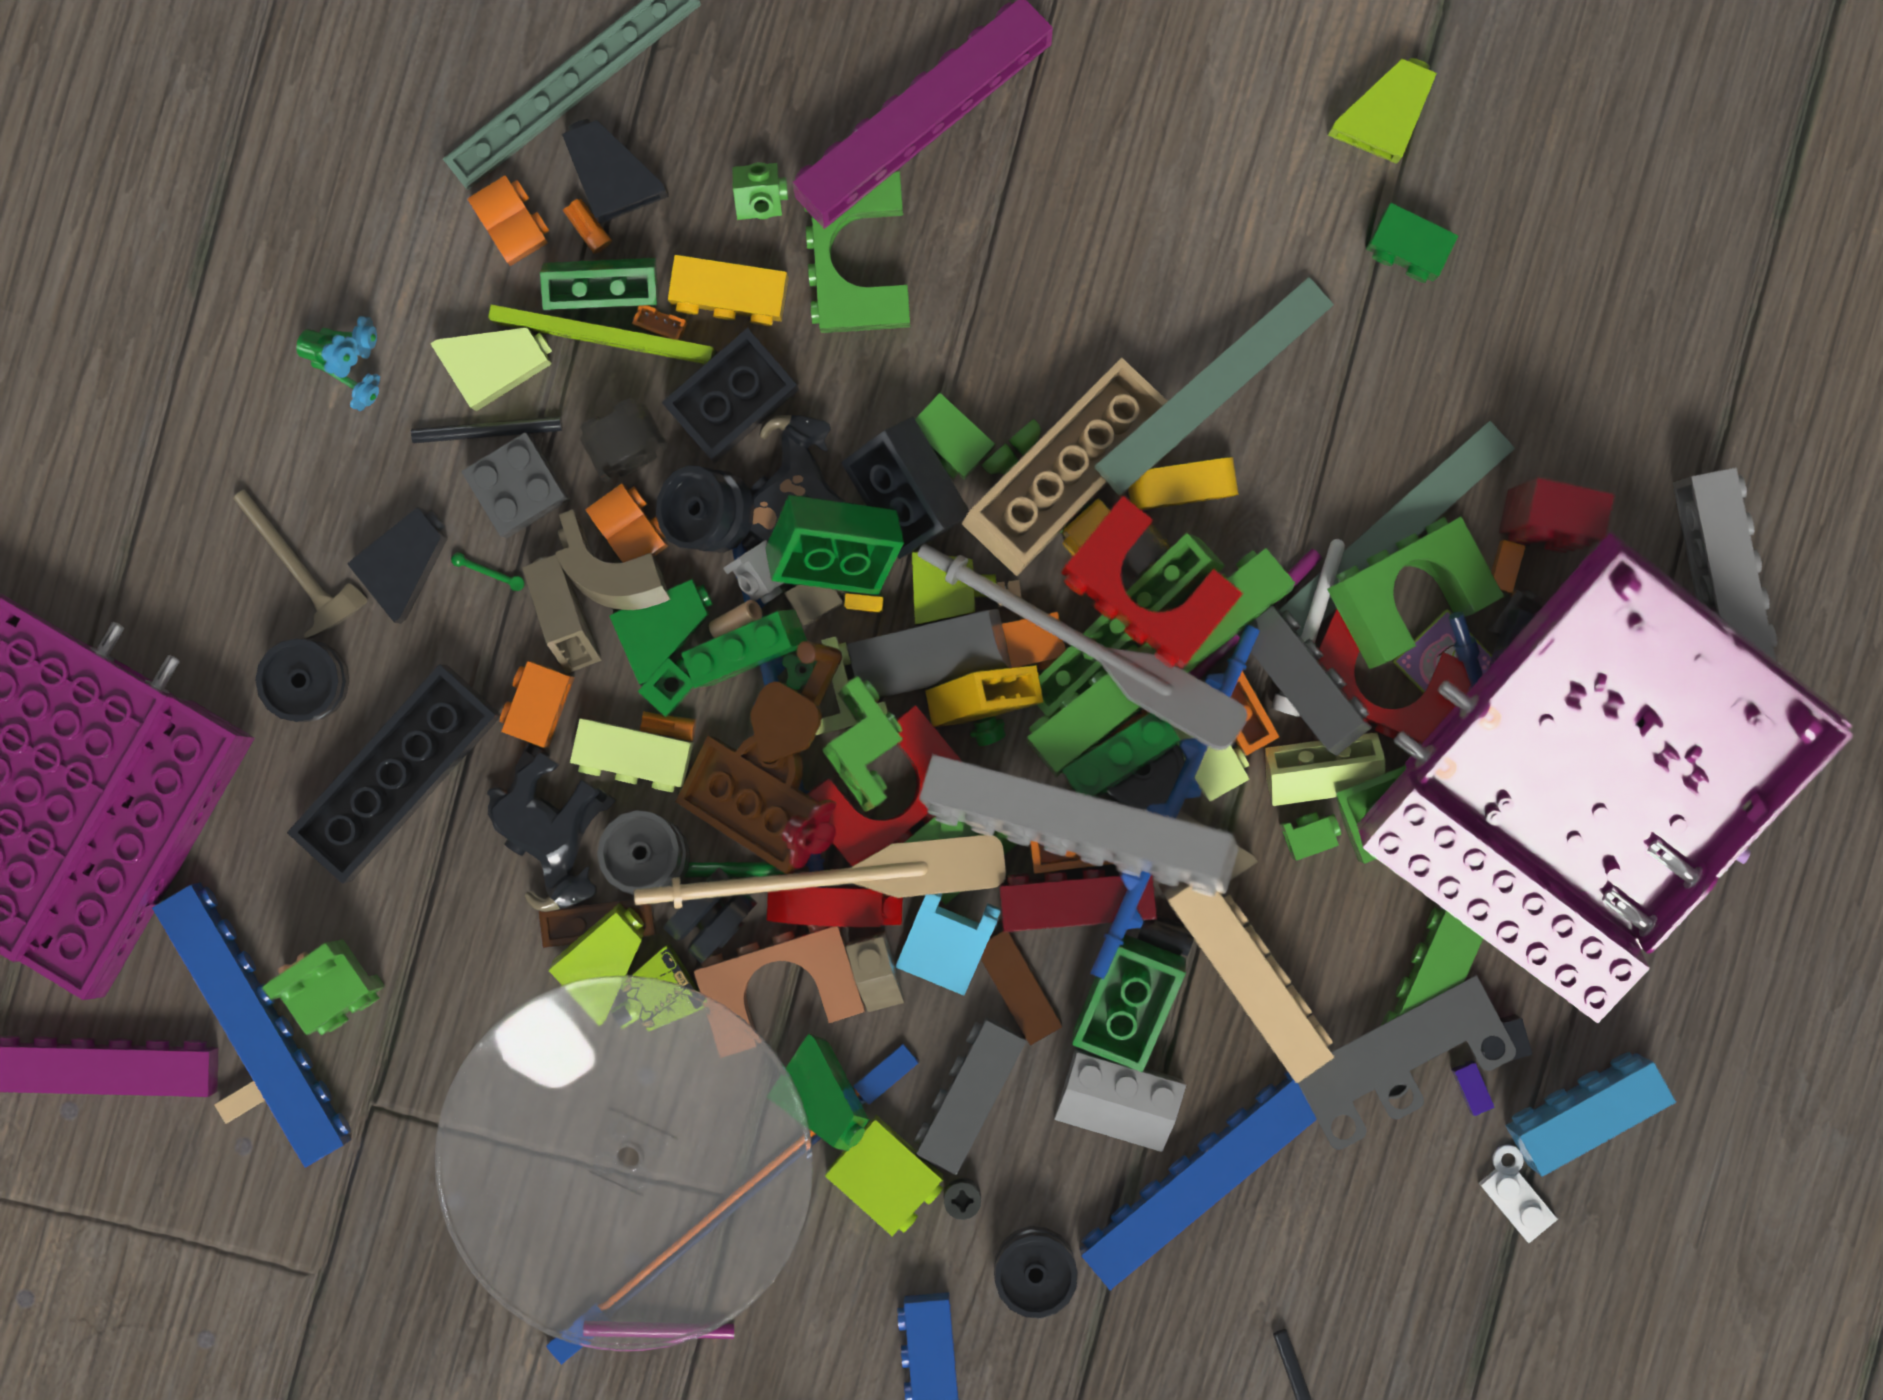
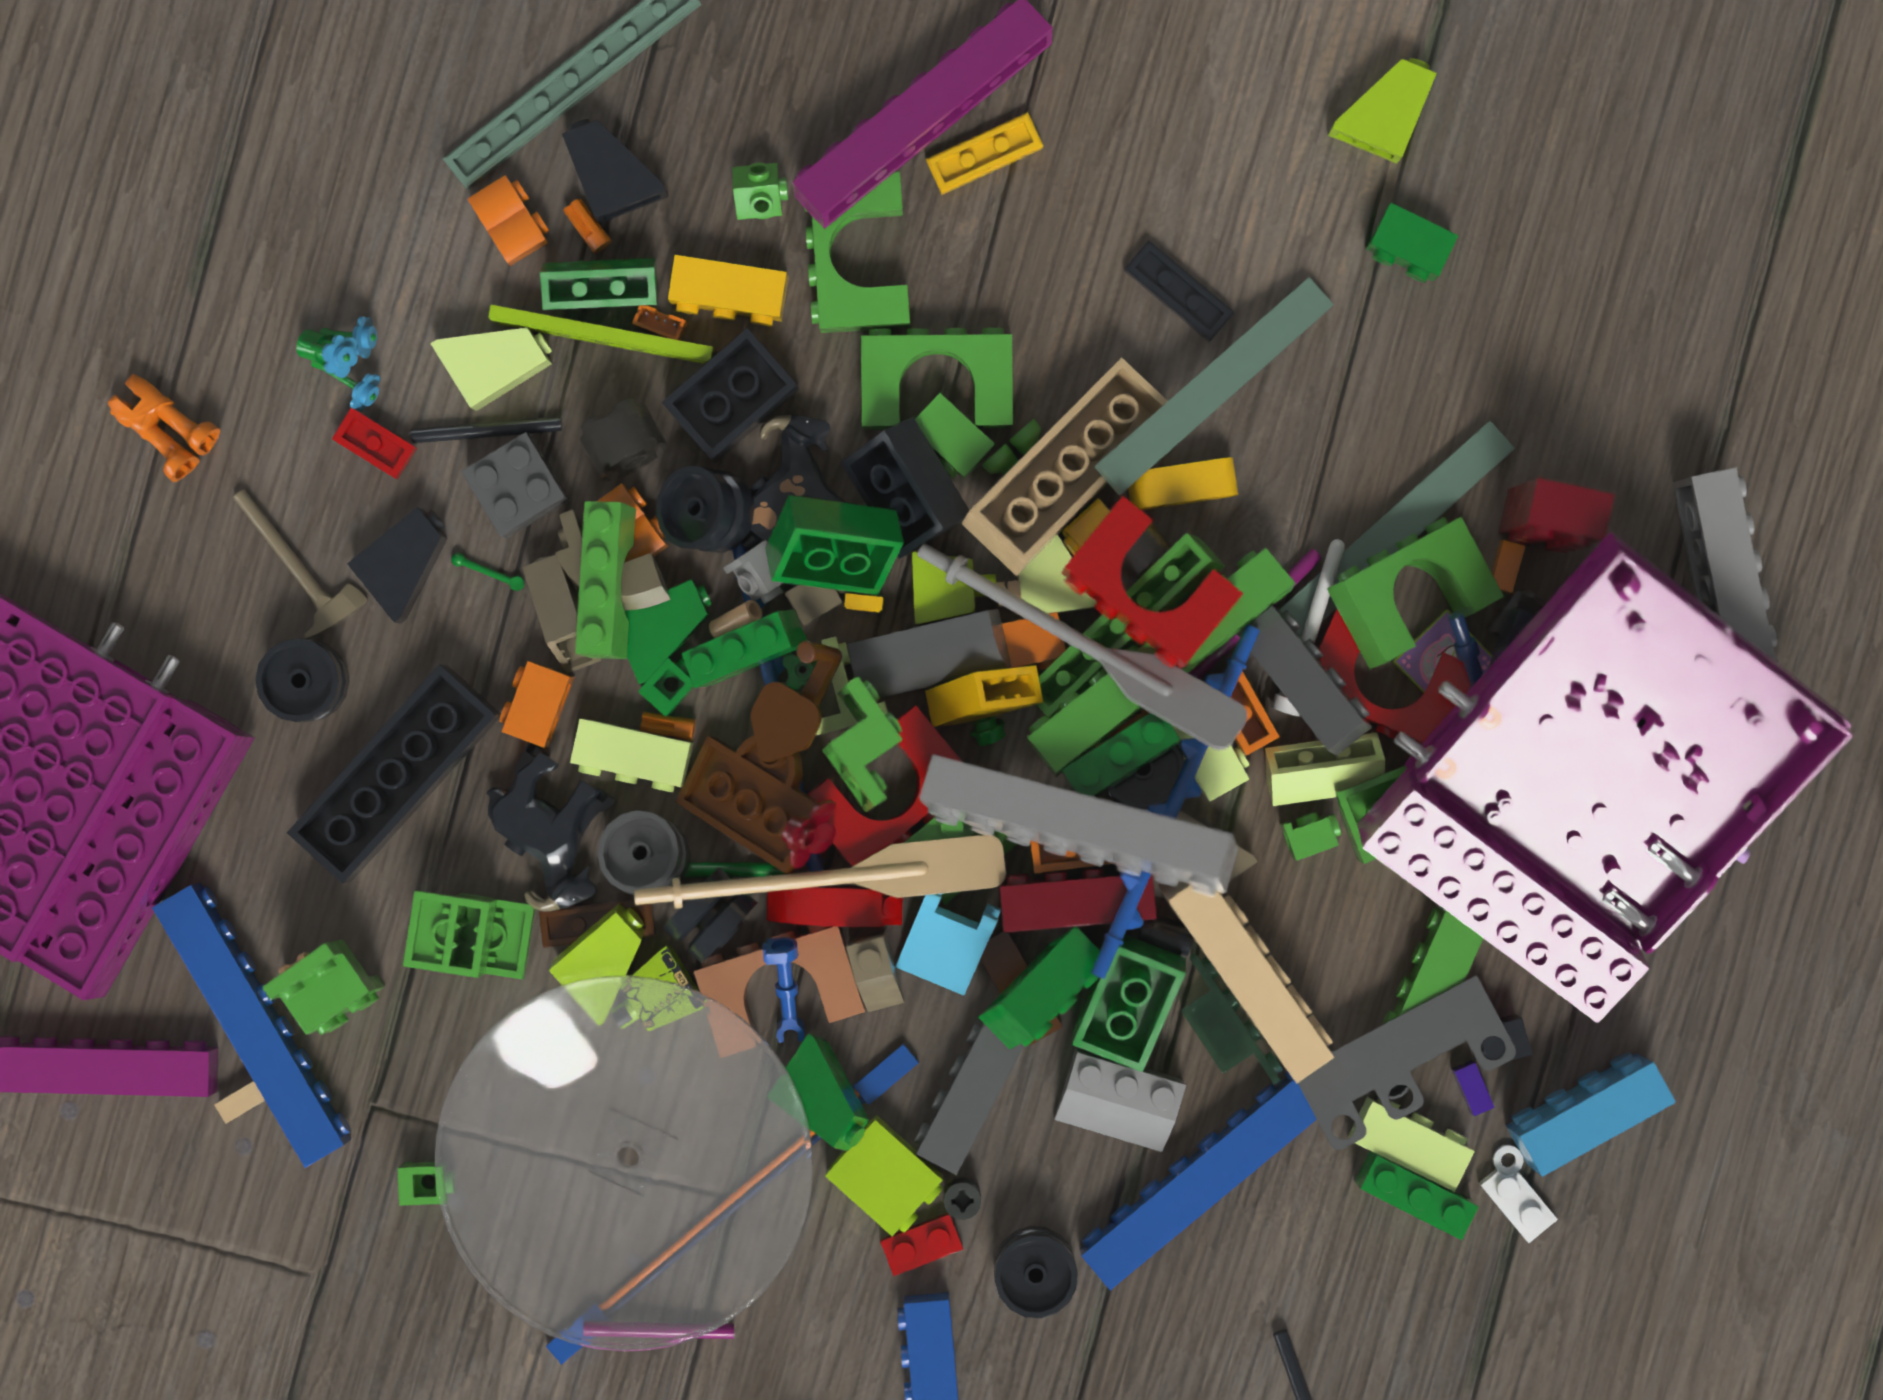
(145, 421): none -> orange piece
(374, 443): none -> red plate
(411, 1184): none -> bright green brick
(469, 935): none -> bright green bracket
(605, 544): none -> bright green arch
(783, 952): none -> blue piece
(921, 1244): none -> red plate
(984, 153): none -> yellow tile
(984, 356): none -> bright green arch
(1042, 990): none -> green brick
(1045, 585): none -> yellowish green slope
(1178, 291): none -> black tile
(1221, 1027): none -> clear green bracket
(1415, 1144): none -> yellowish green brick
(1416, 1195): none -> green brick

